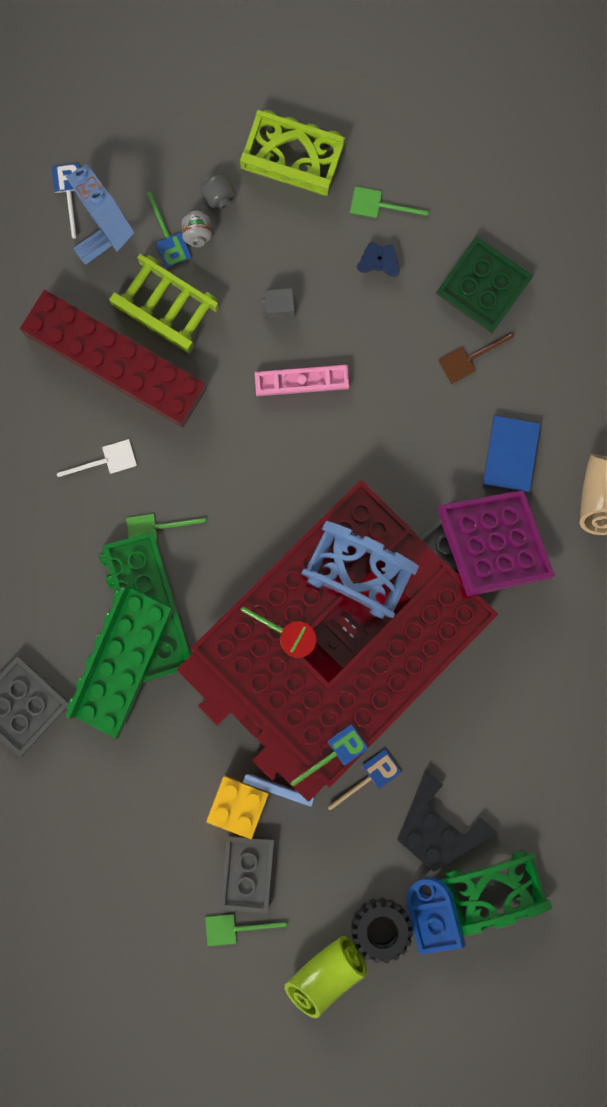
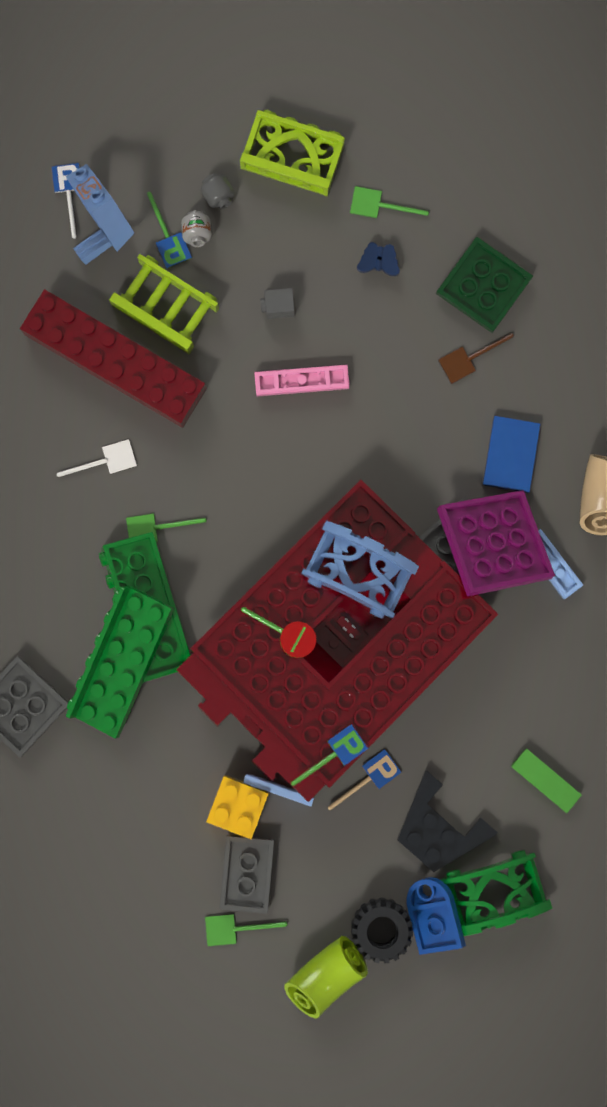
(546, 780): none -> bright green tile
(565, 579): none -> light blue tile

